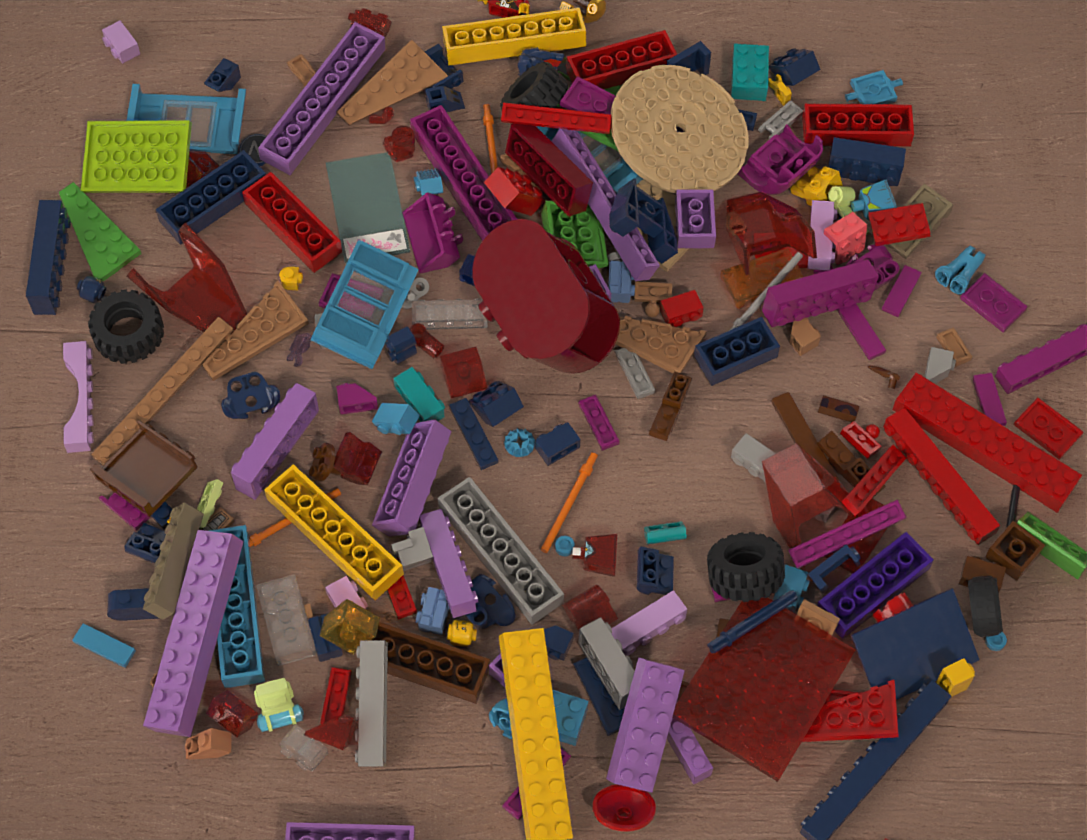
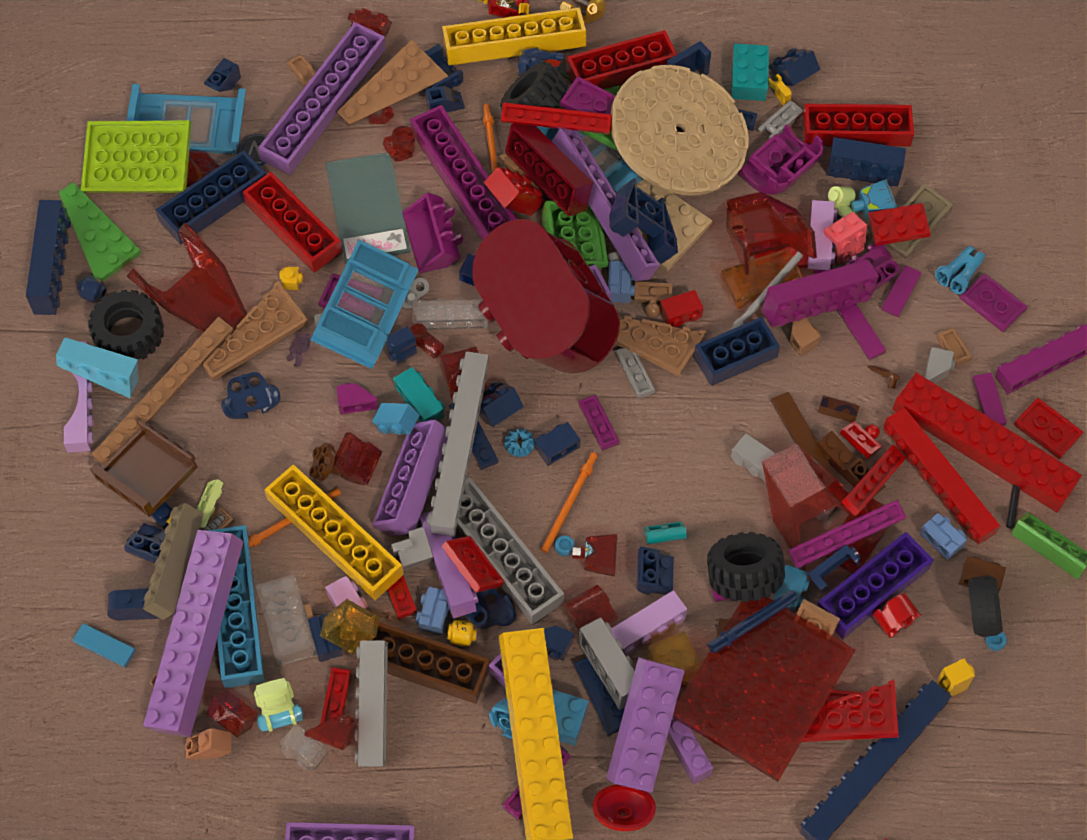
(99, 366): none -> medium azure wedge
(120, 41): lavender brick -> none
(125, 510): magenta hinge -> none
(274, 441): medium lavender brick -> none
(428, 181): dark azure brick -> none
(459, 446): none -> light grey brick
(473, 564): none -> red plate
(670, 407): reddish brown slope -> none
(676, 652): none -> clear yellow brick
(695, 218): medium lavender brick -> none
(816, 184): yellow brick -> none
(874, 89): dark azure plate -> none
(915, 644): dark blue piece -> none
(943, 536): none -> medium blue brick
(1015, 550): reddish brown brick -> none

